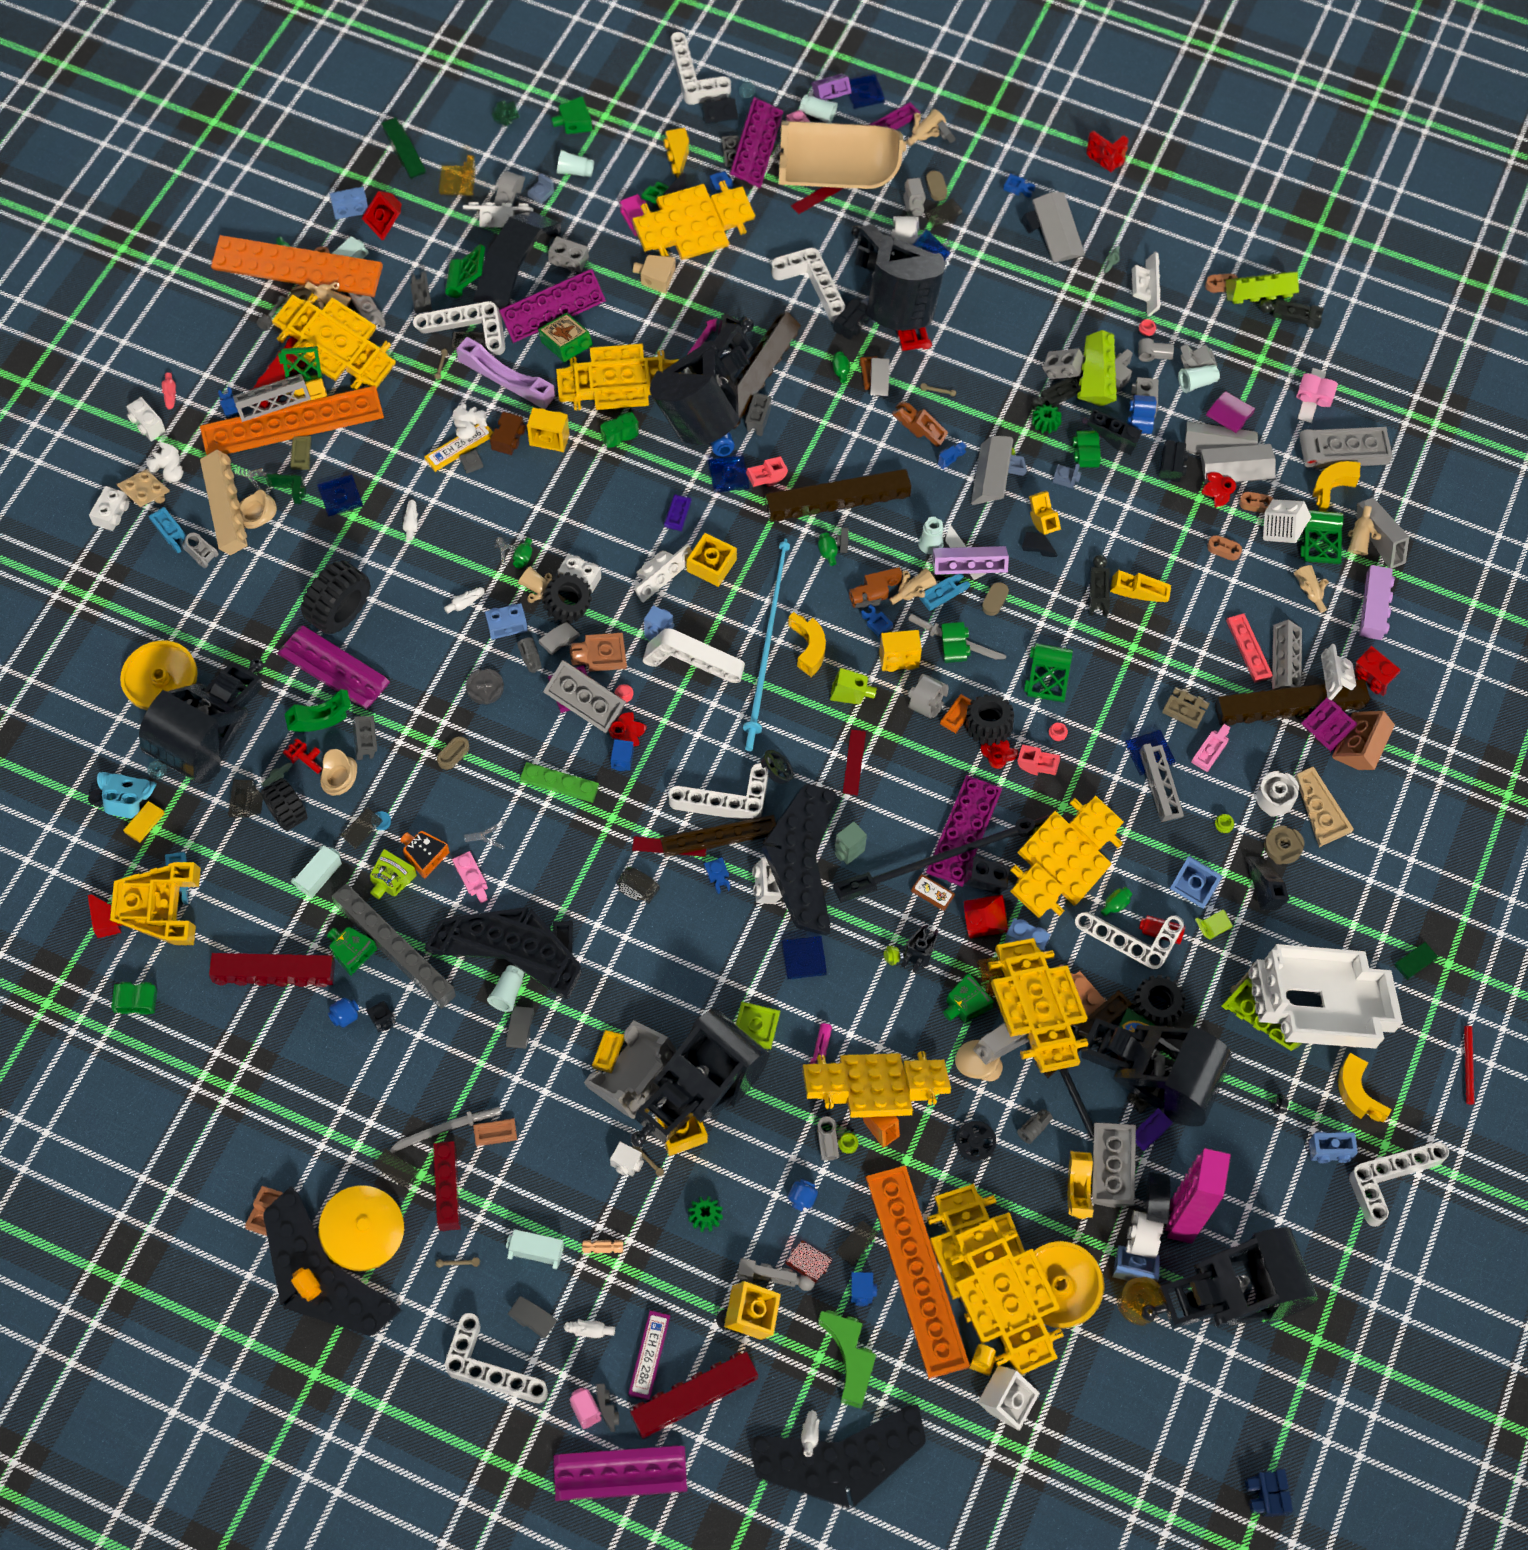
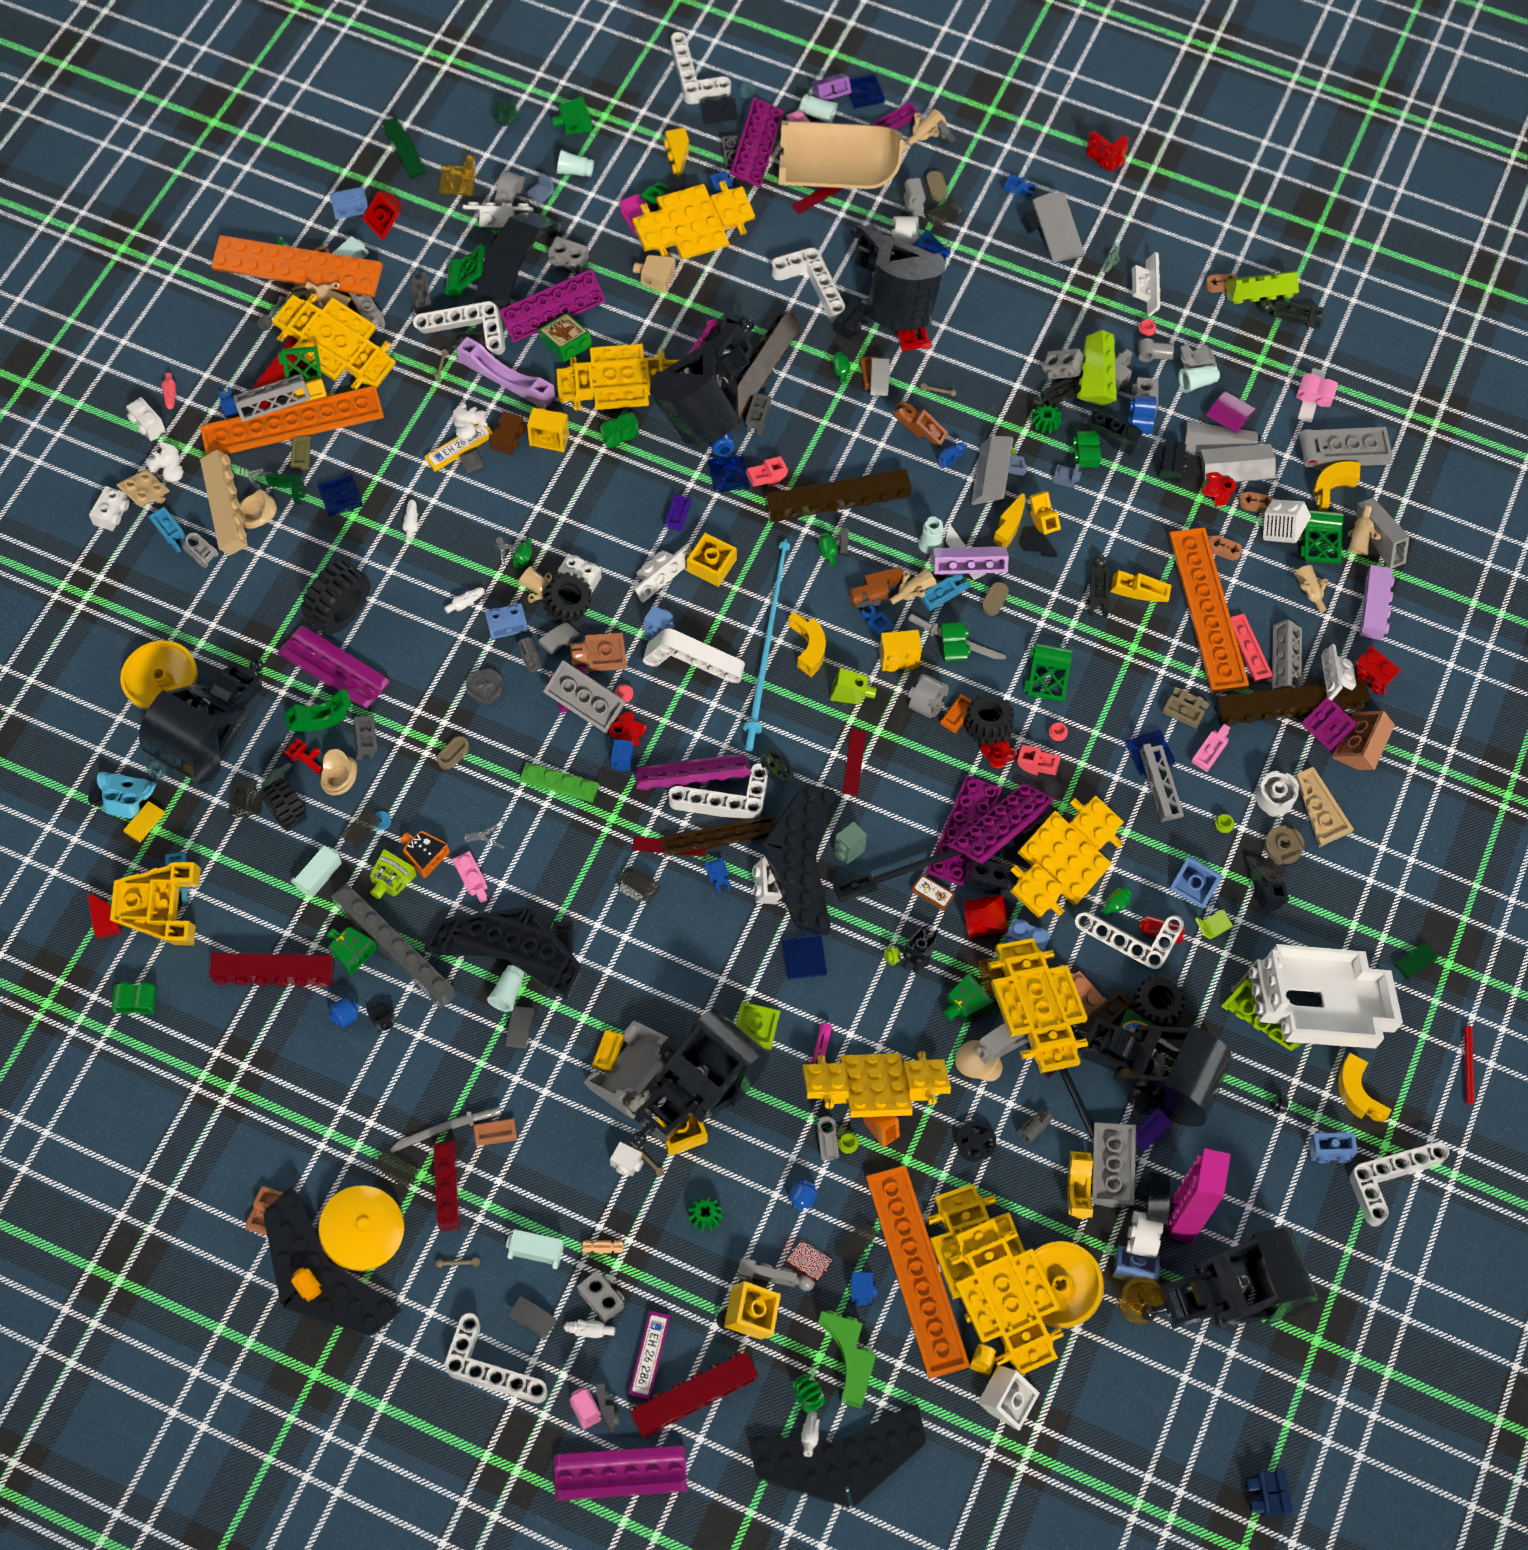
(596, 1299): none -> light grey brick
(691, 771): none -> magenta plate
(808, 1393): none -> green gear
(1002, 823): none -> magenta plate
(1010, 522): none -> yellow slope
(1208, 610): none -> orange plate

